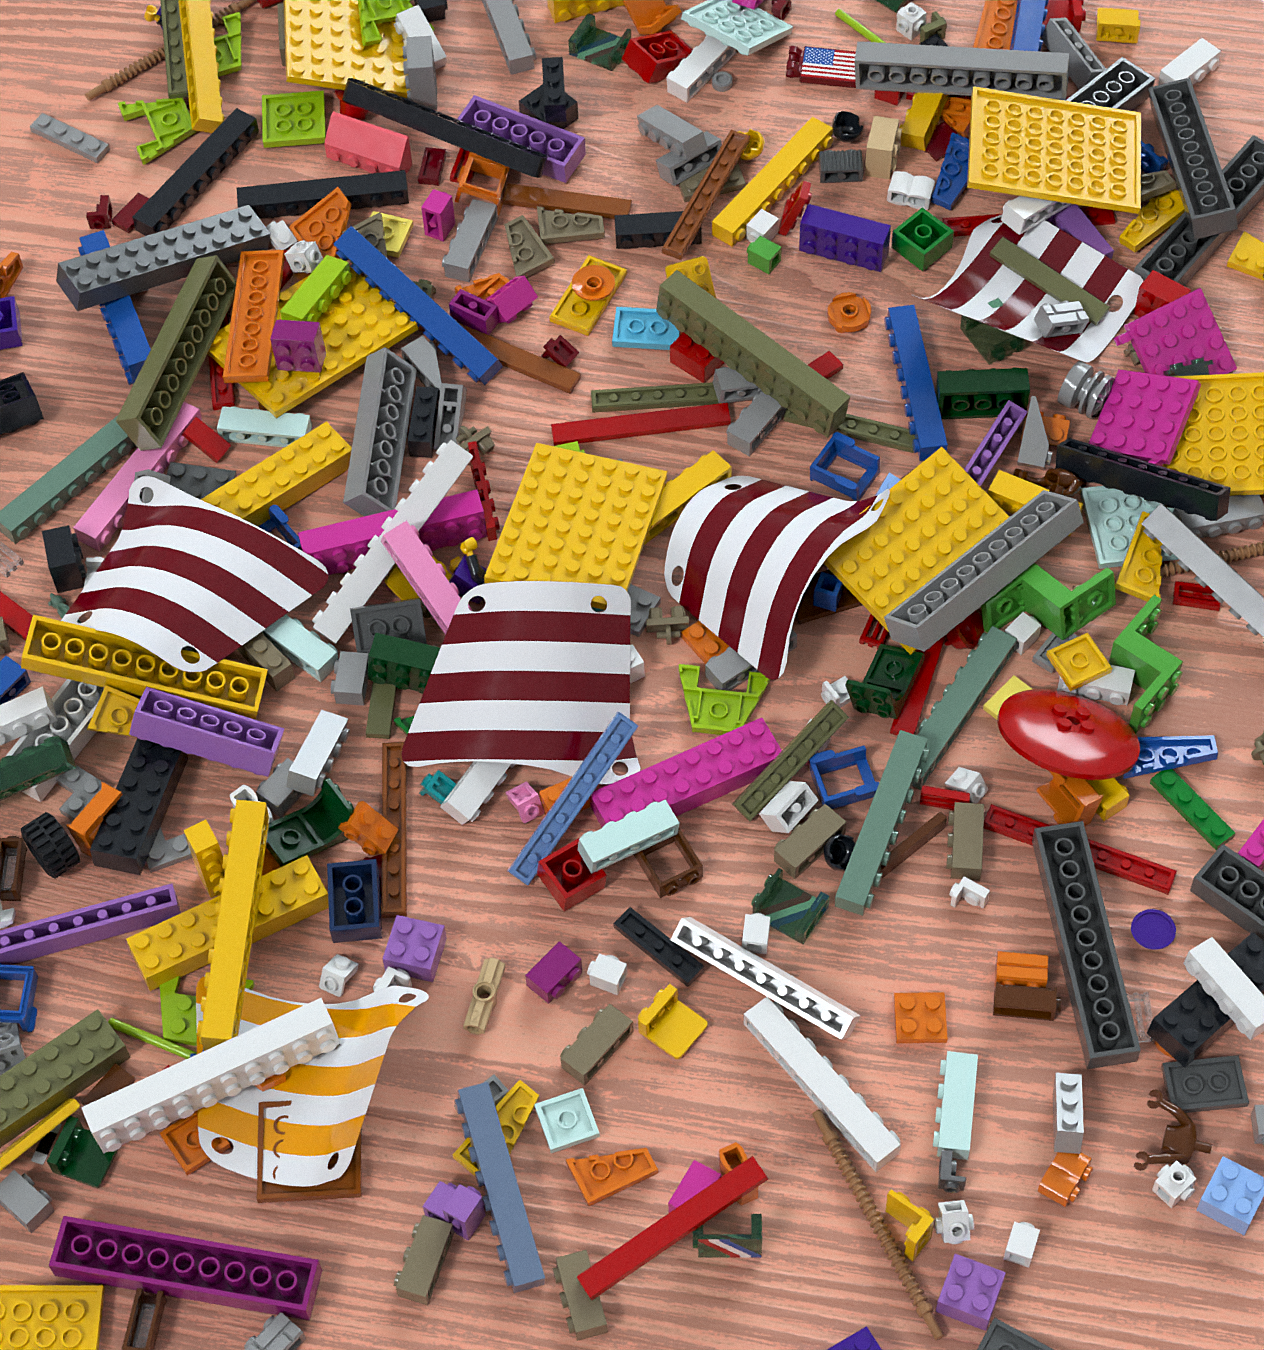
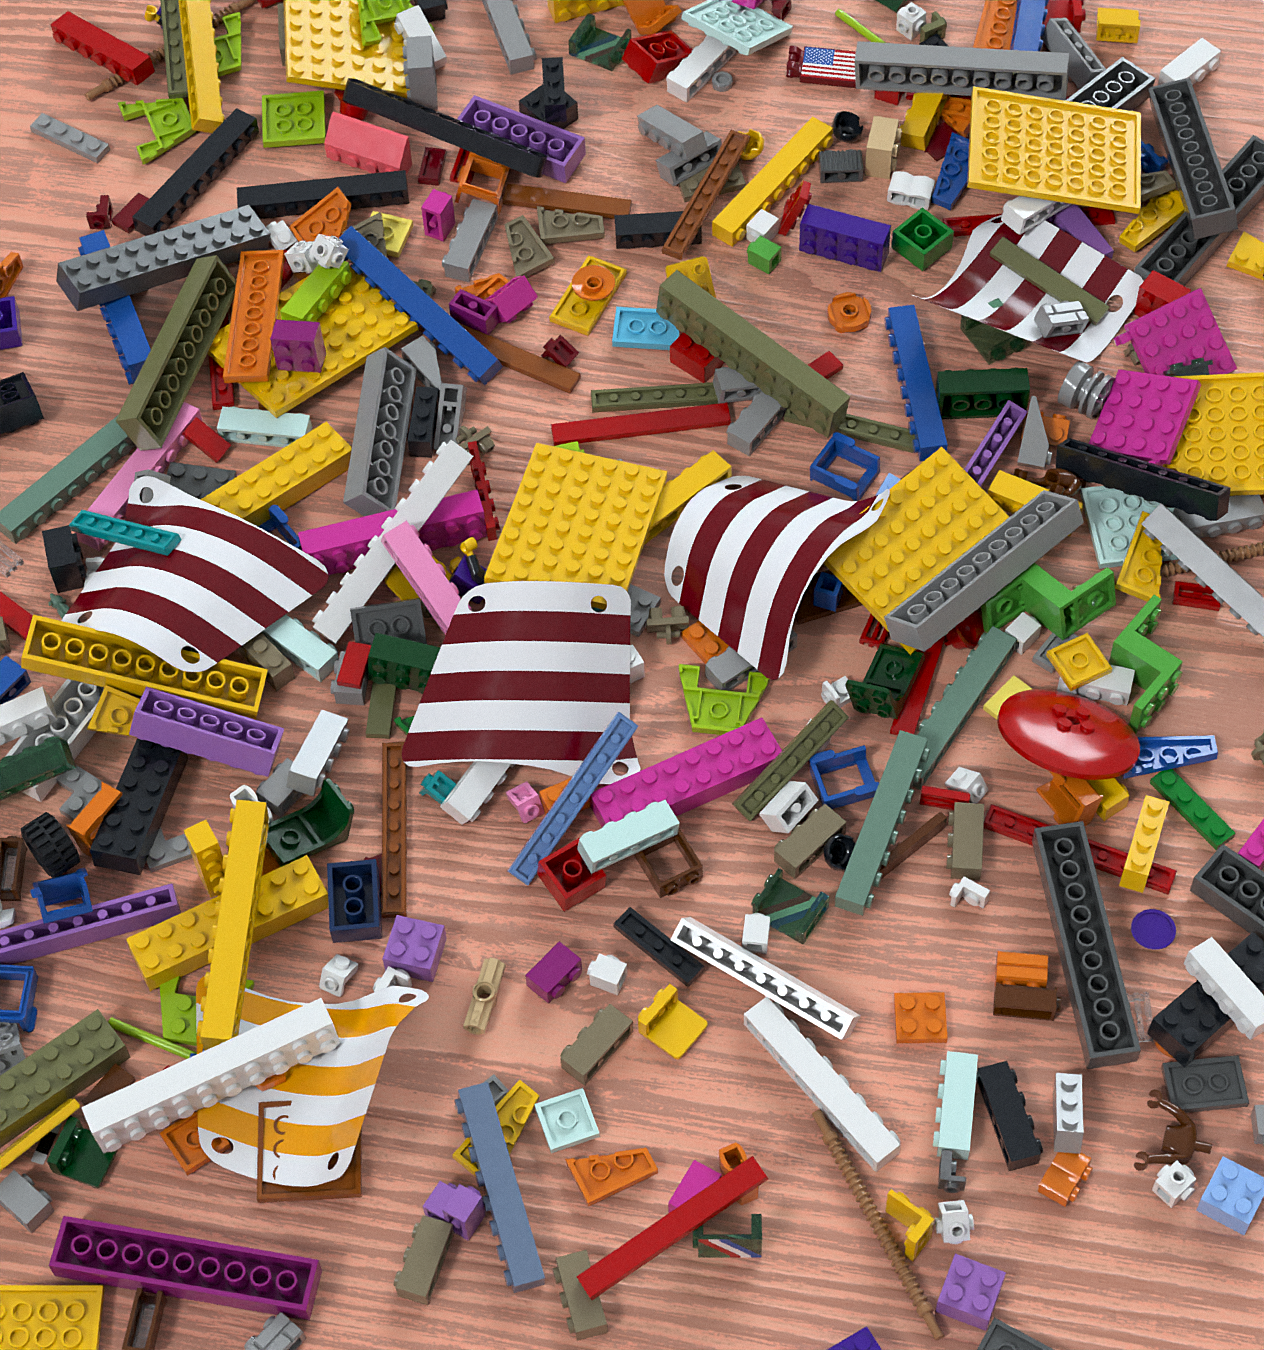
(60, 890): none -> blue piece
(102, 48): none -> red brick
(125, 532): none -> teal tile
(329, 251): none -> white brick
(354, 665): none -> red tile
(369, 829): orange bracket -> none
(1008, 1115): none -> black brick
(1021, 1243): white brick -> none
(1144, 844): none -> yellow brick

